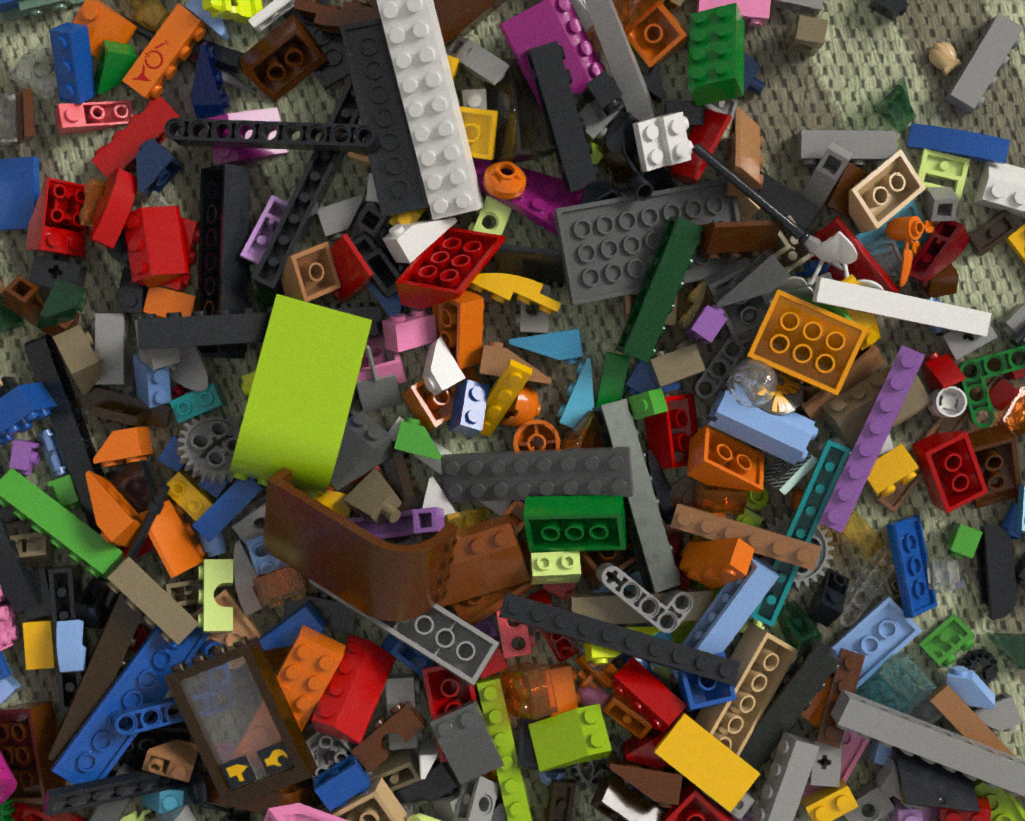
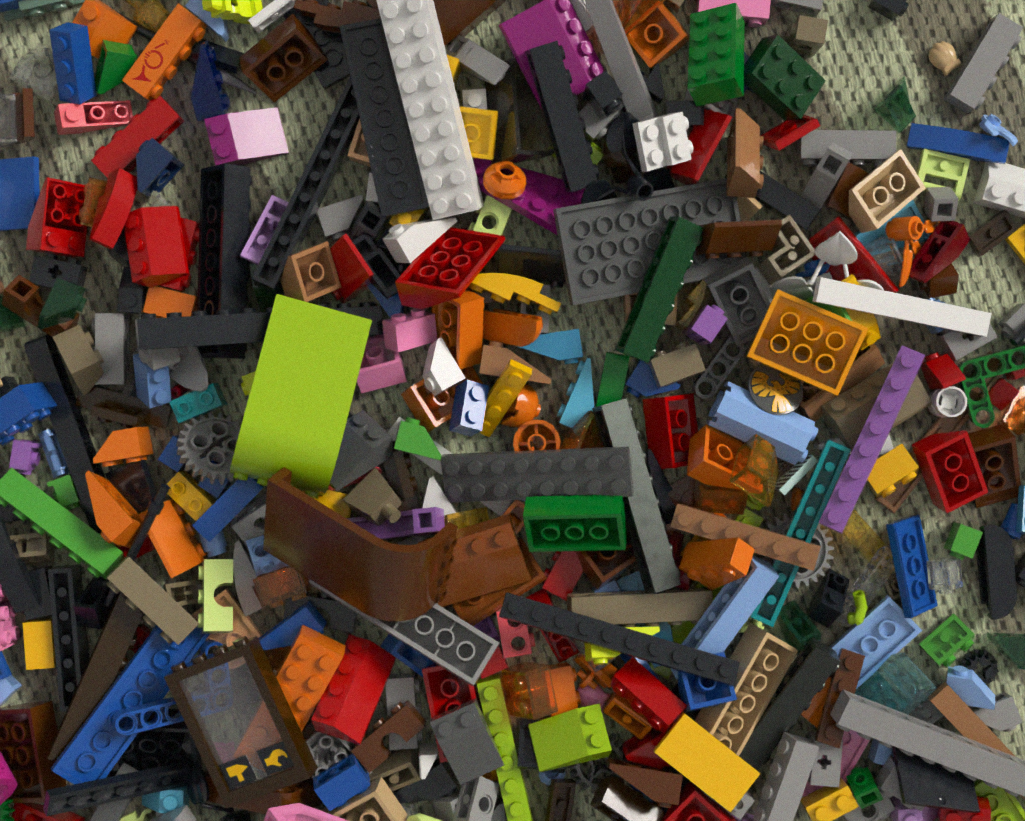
(70, 650): light blue slope -> none
(172, 759): medium nougat slope -> none
(262, 129): black beam -> none
(379, 391): light grey piece -> none
(511, 327): none -> orange brick
(555, 567): yellowish green brick -> none
(639, 595): light grey beam -> none
(648, 403): bright green brick -> none
(752, 383): clear cylinder -> none
(756, 279): dark grey slope -> none
(756, 469): none -> clear yellow slope
(782, 78): none -> dark green brick
(789, 132): none -> red tile
(794, 229): black piece -> none
(860, 608): none -> lime arm
(864, 787): none -> green brick
(992, 126): none -> light blue plate

